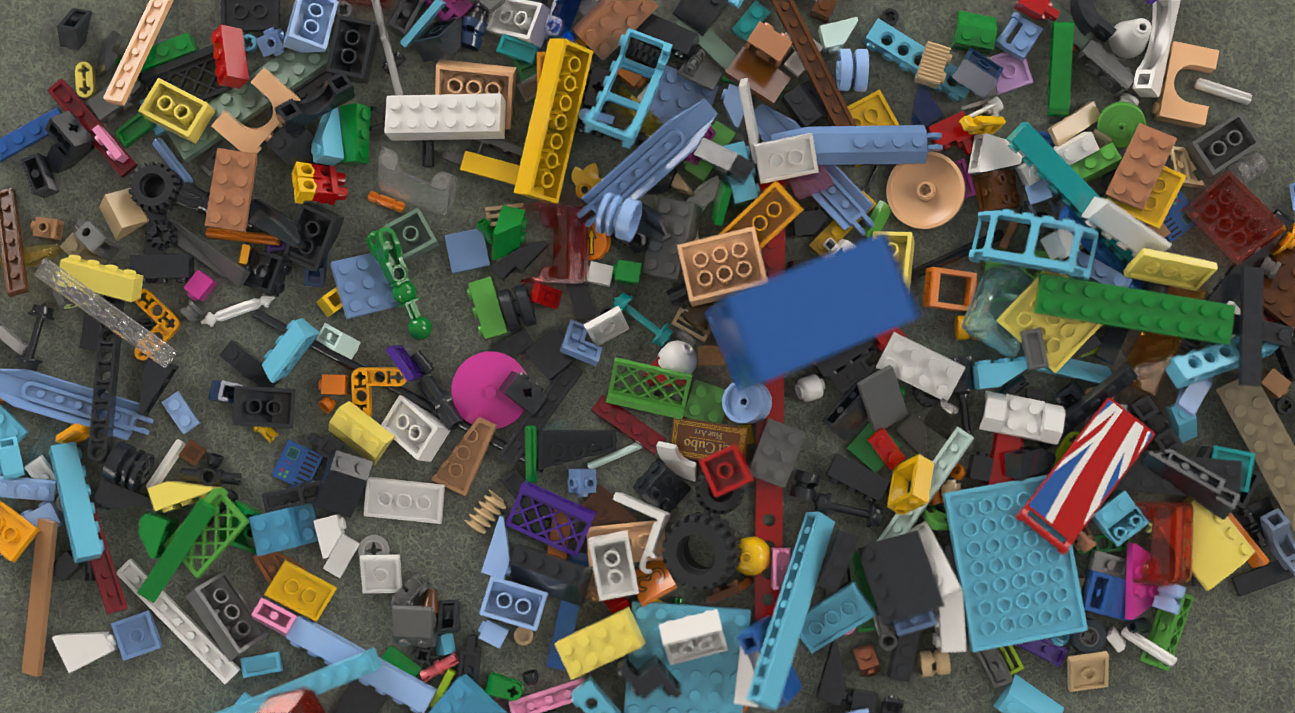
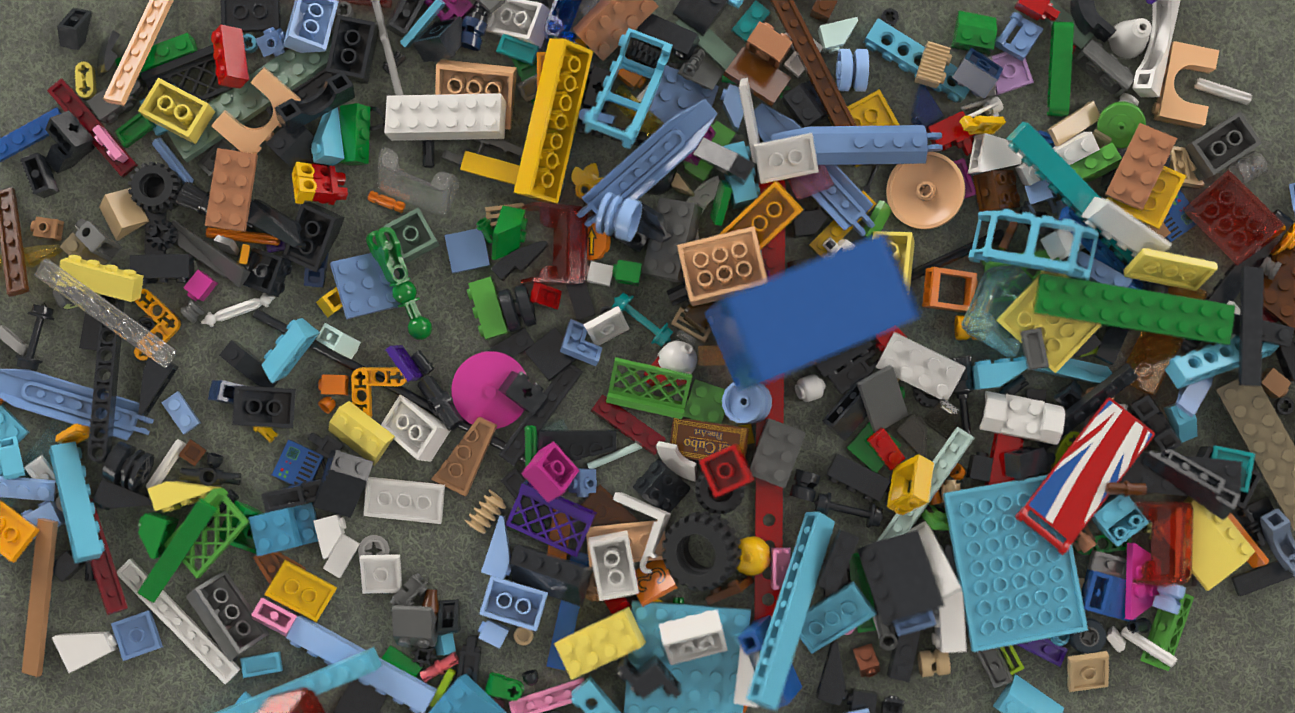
(227, 245): none -> light grey tile
(550, 472): none -> dark pink brick
(1126, 488): none -> reddish brown axle

